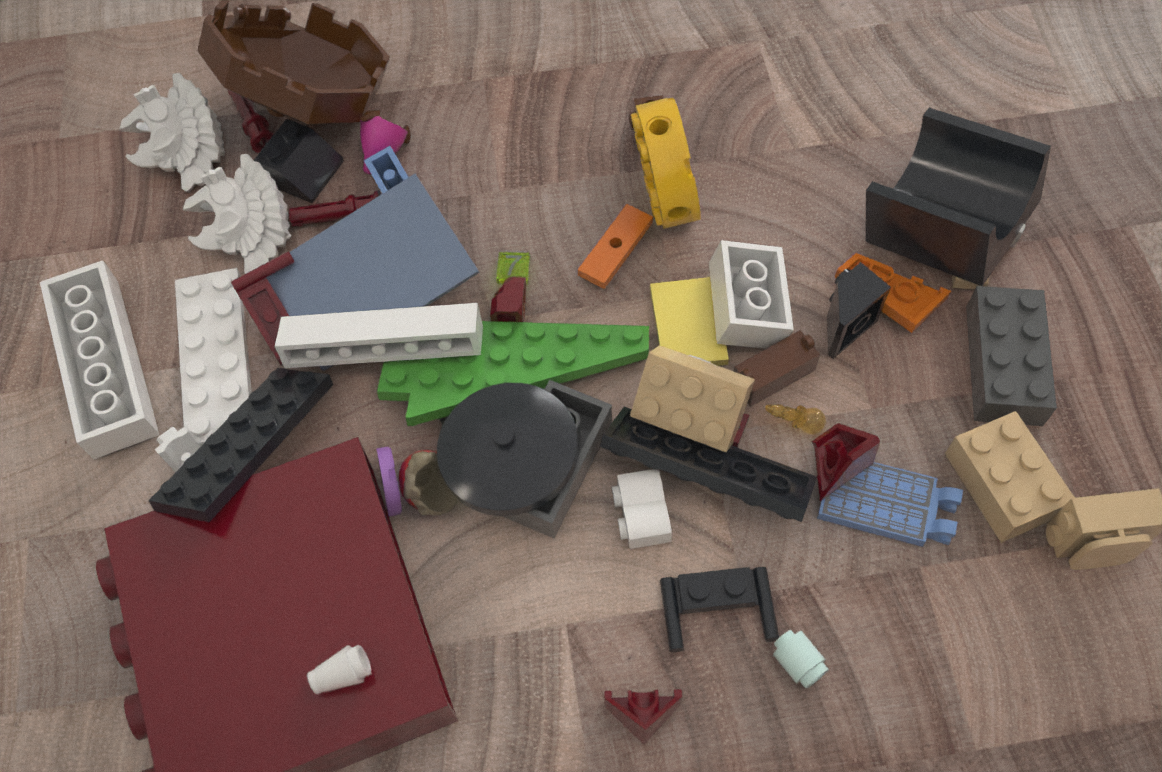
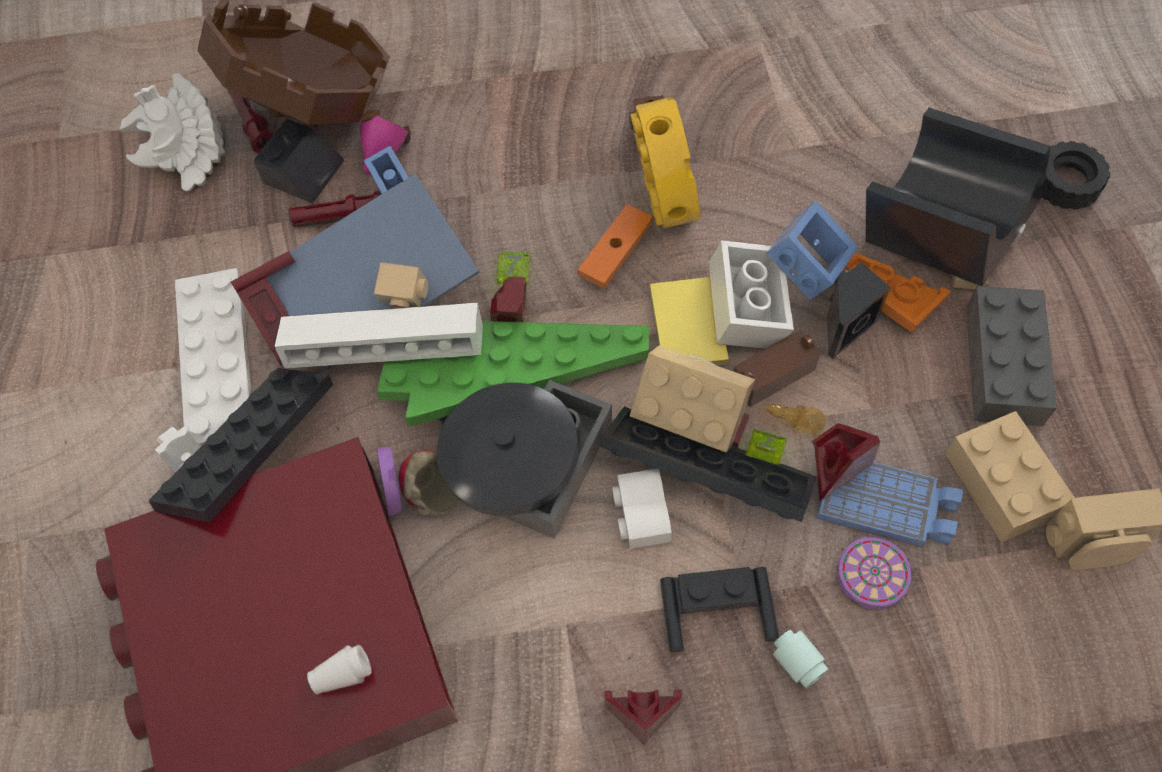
(98, 360): white brick -> none
(247, 212): white piece -> none
(400, 285): none -> tan brick
(766, 446): none -> clear neon green tile
(825, 238): none -> medium blue window
(874, 573): none -> medium lavender tile
(1086, 161): none -> black tyre

